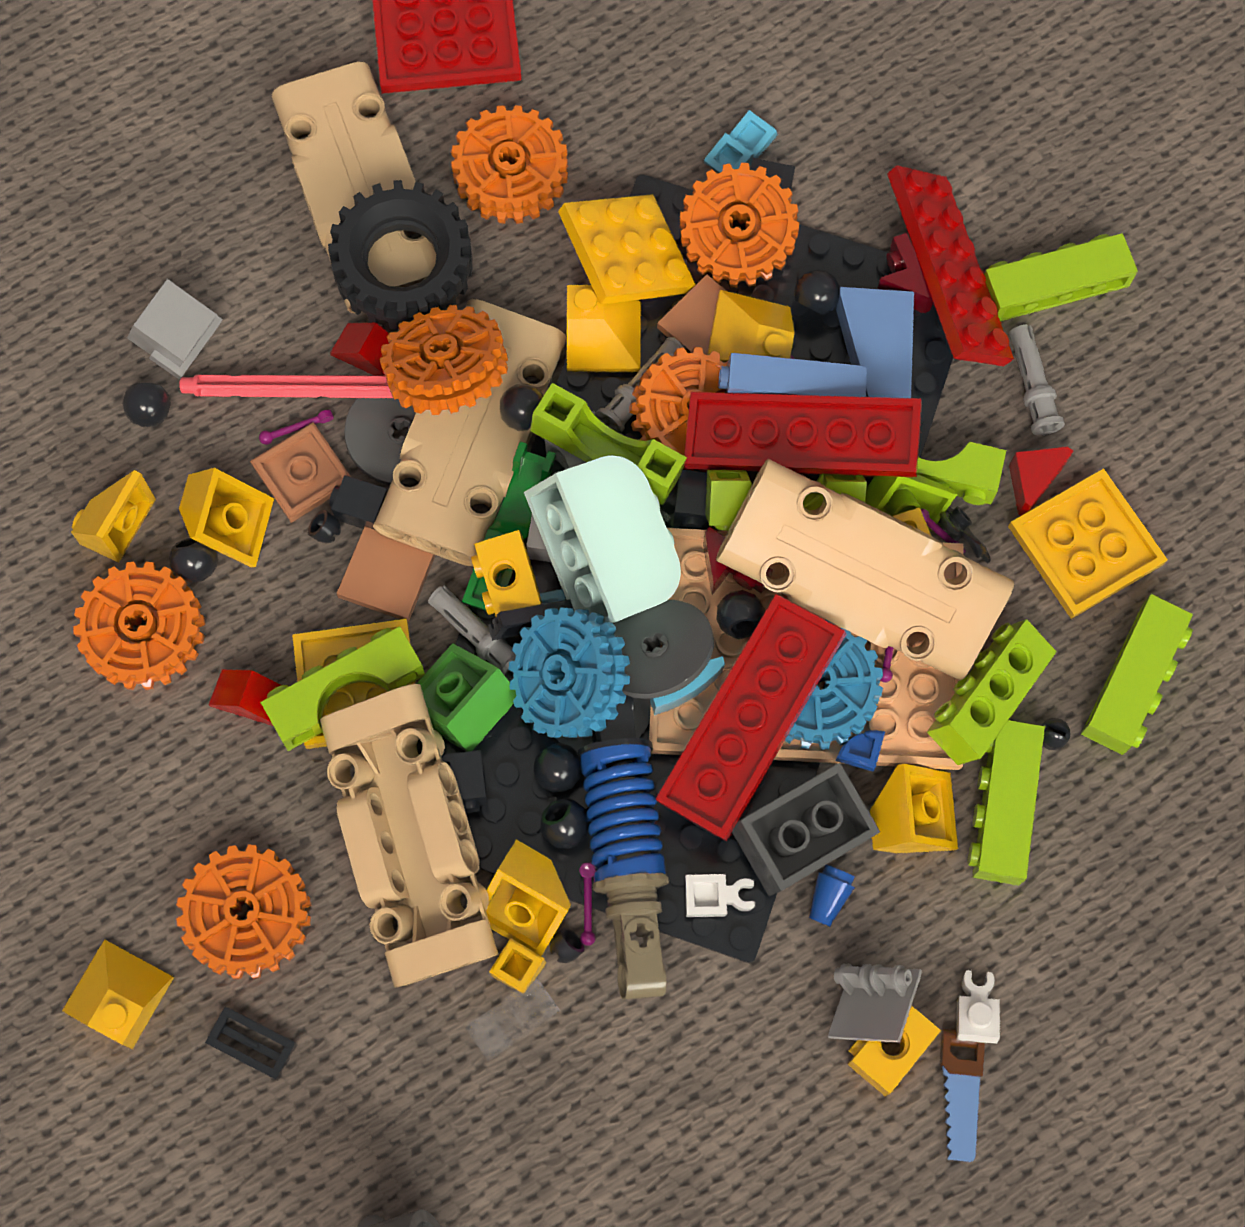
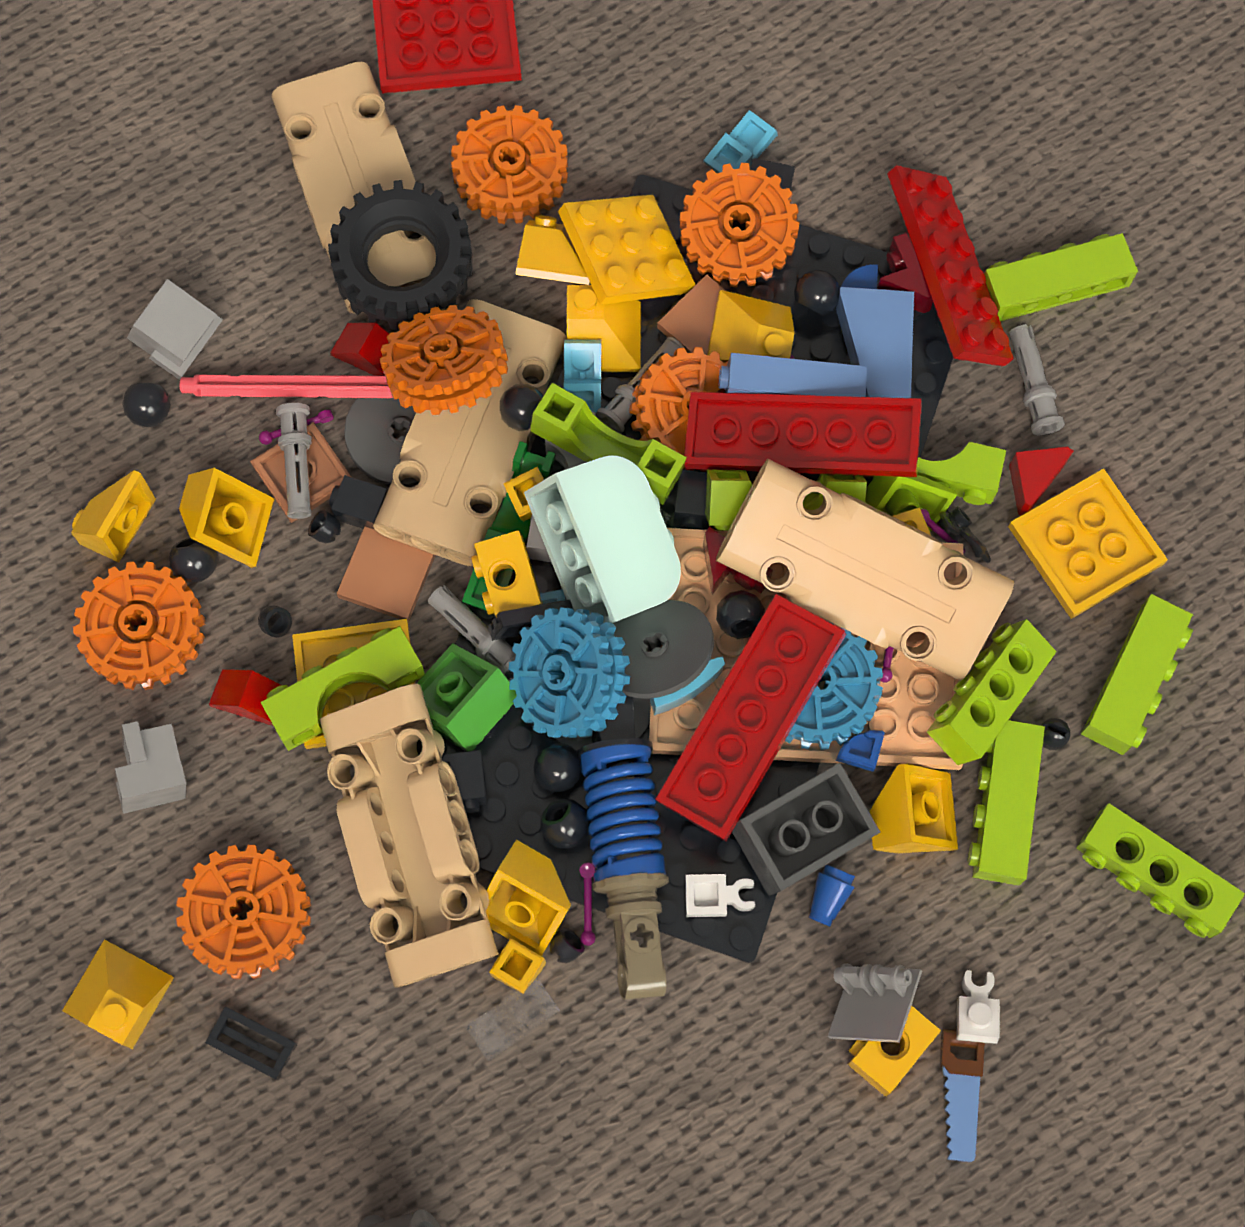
(152, 768): none -> light grey plate
(278, 624): none -> black hinge
(299, 442): none -> light grey pin
(517, 487): none -> yellow slope
(549, 253): none -> yellow slope
(583, 370): none -> medium azure slope
(862, 277): none -> blue tile
(1216, 896): none -> lime brick

